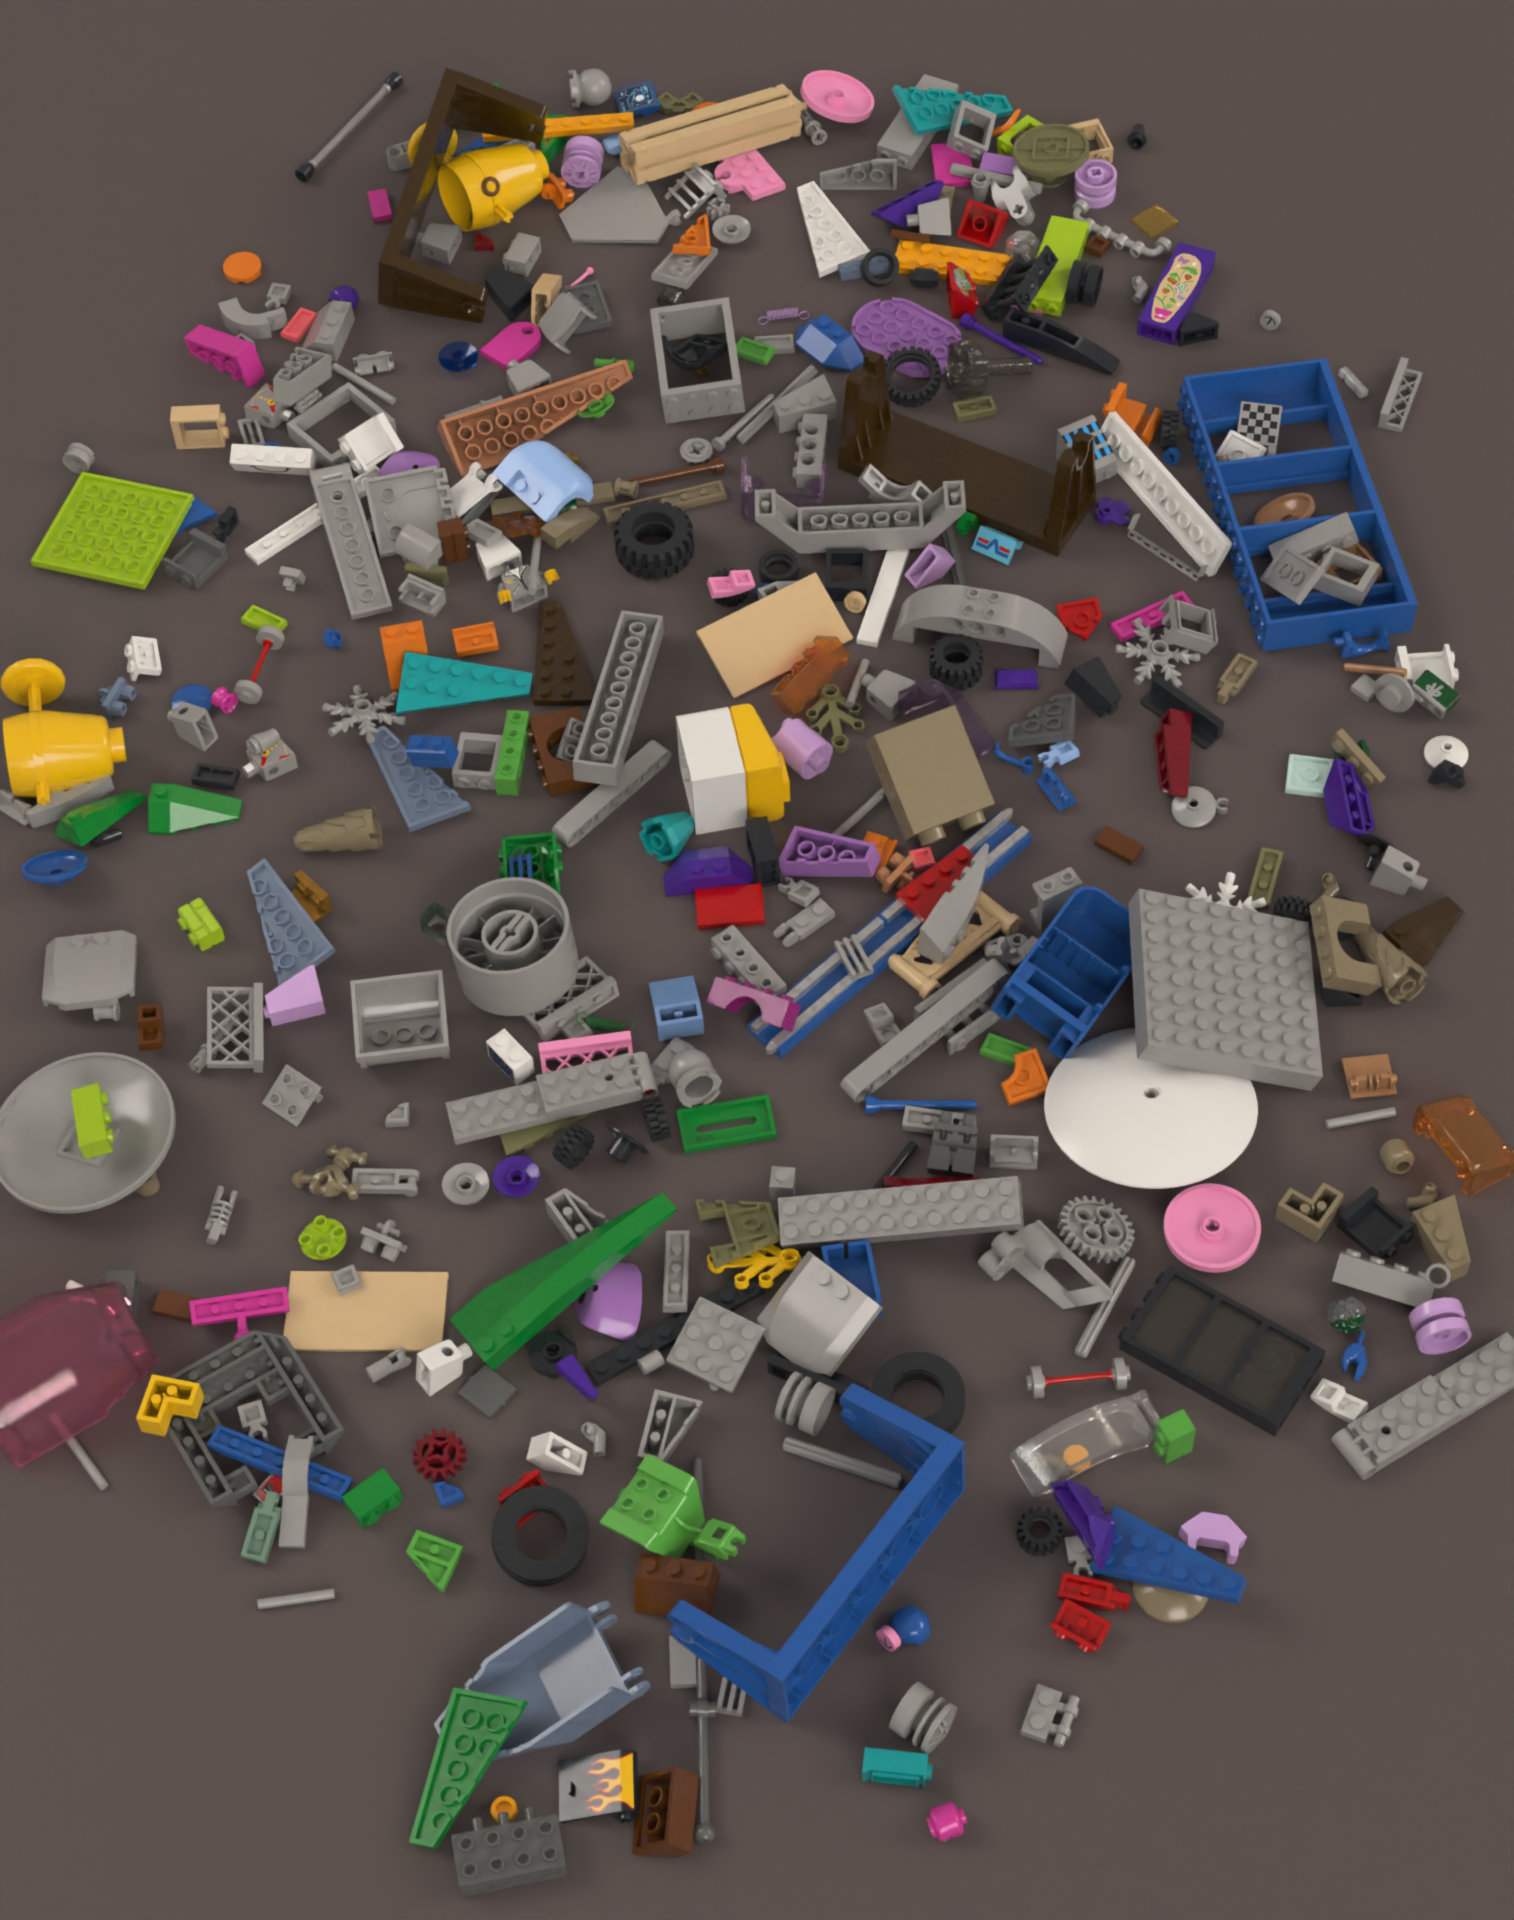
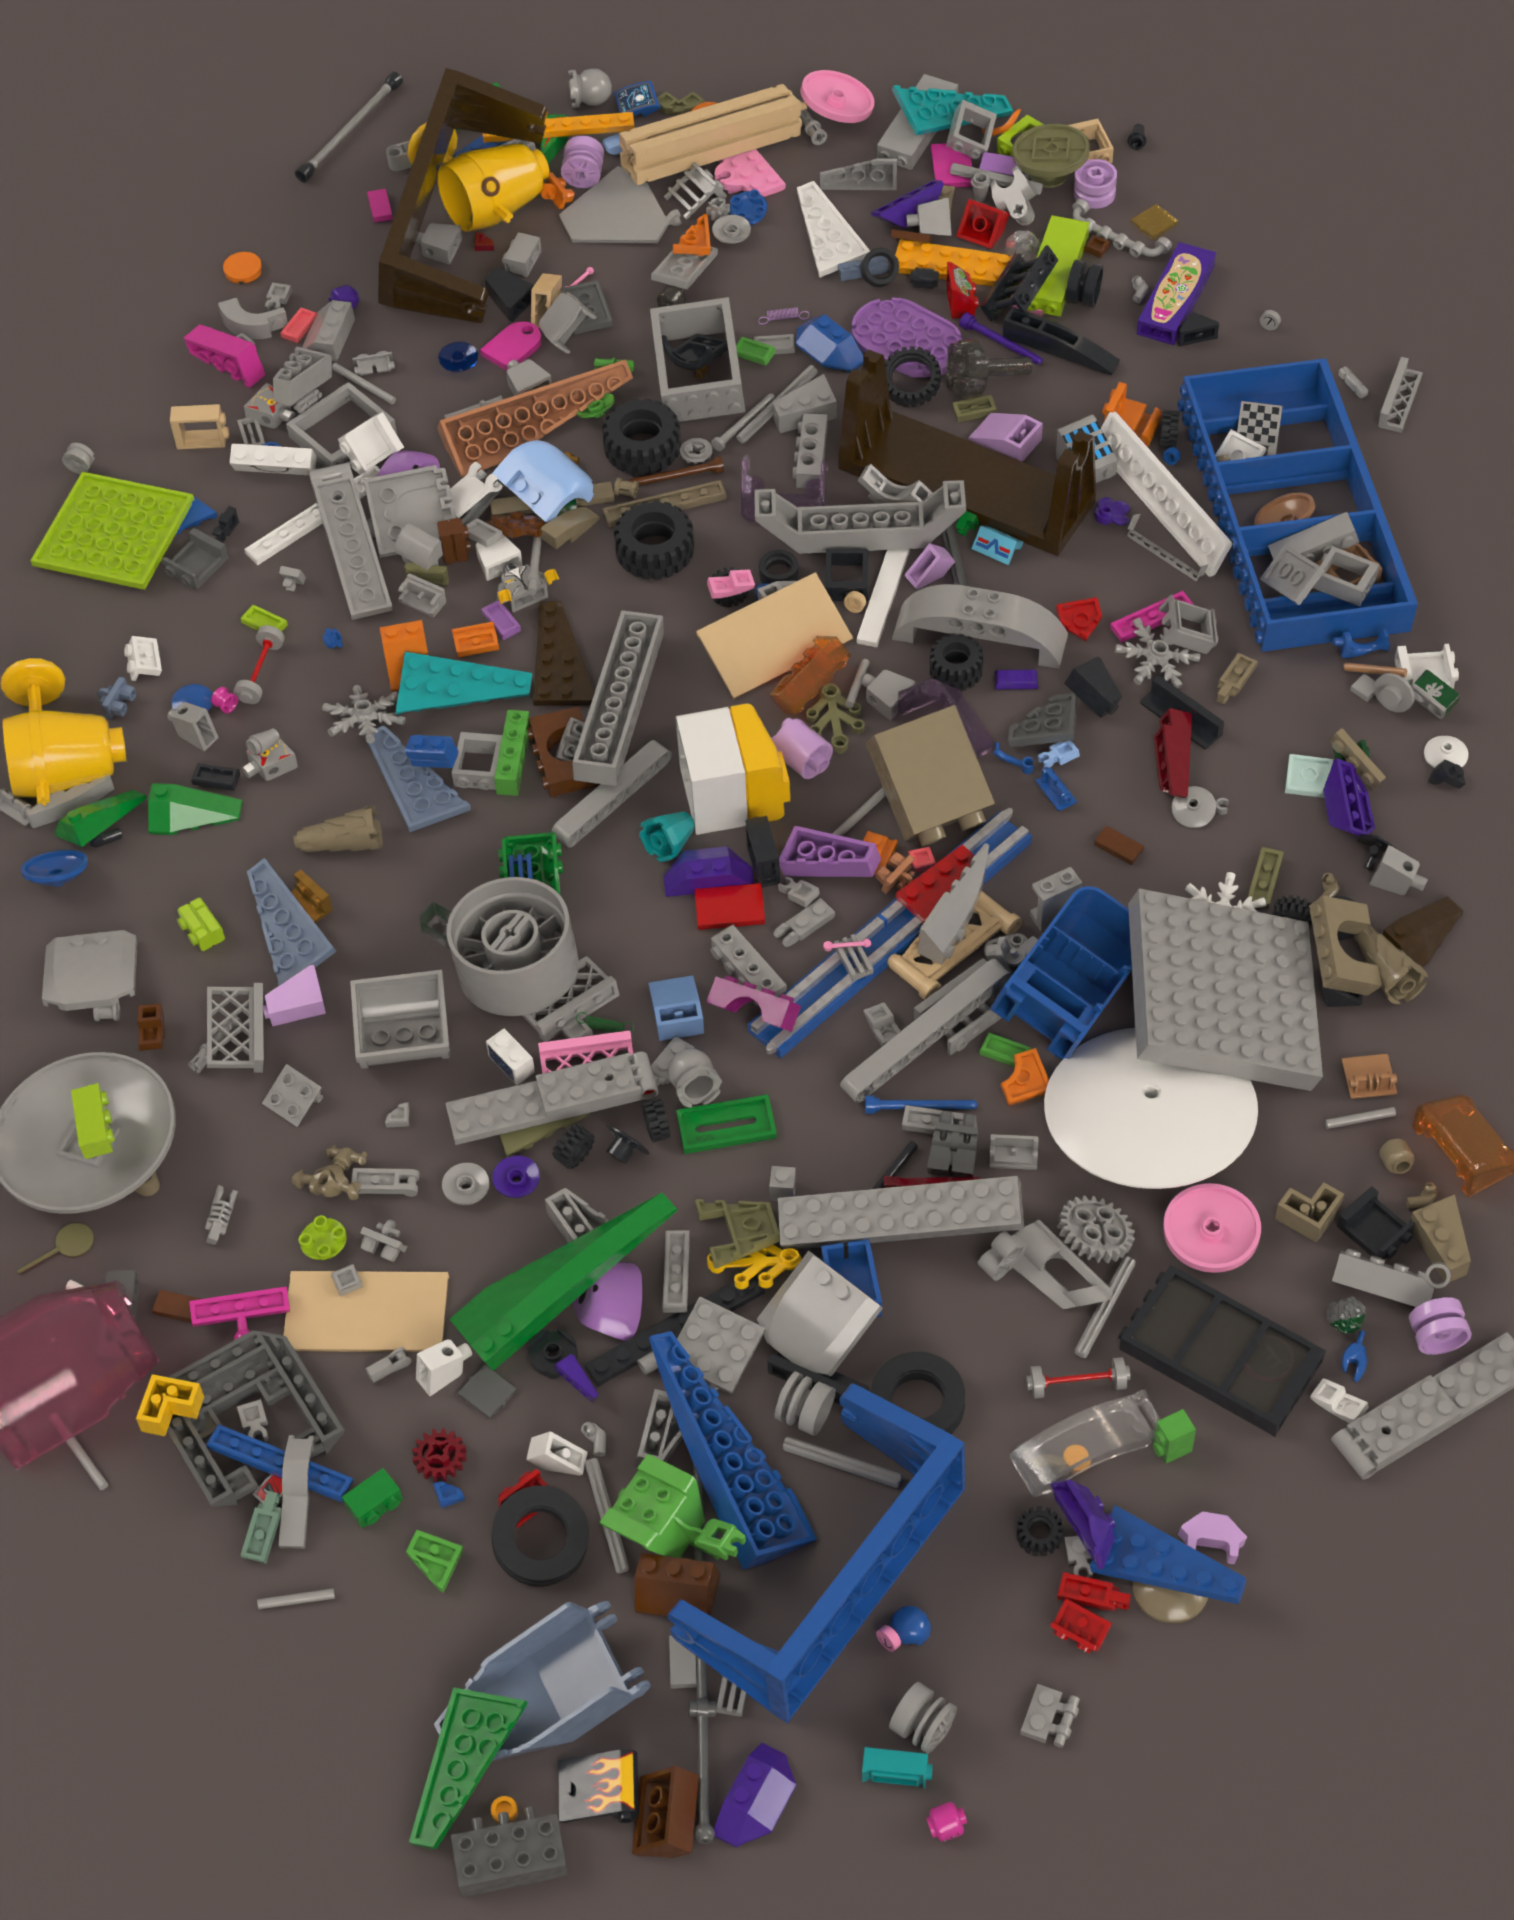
(70, 1241): none -> olive piece
(503, 621): none -> medium lavender tile
(603, 1504): none -> light grey axle
(638, 418): none -> black tyre
(728, 1464): none -> blue wedge
(749, 205): none -> blue dish
(756, 1797): none -> dark purple wedge
(828, 945): none -> bright pink hinge
(1009, 434): none -> lavender slope

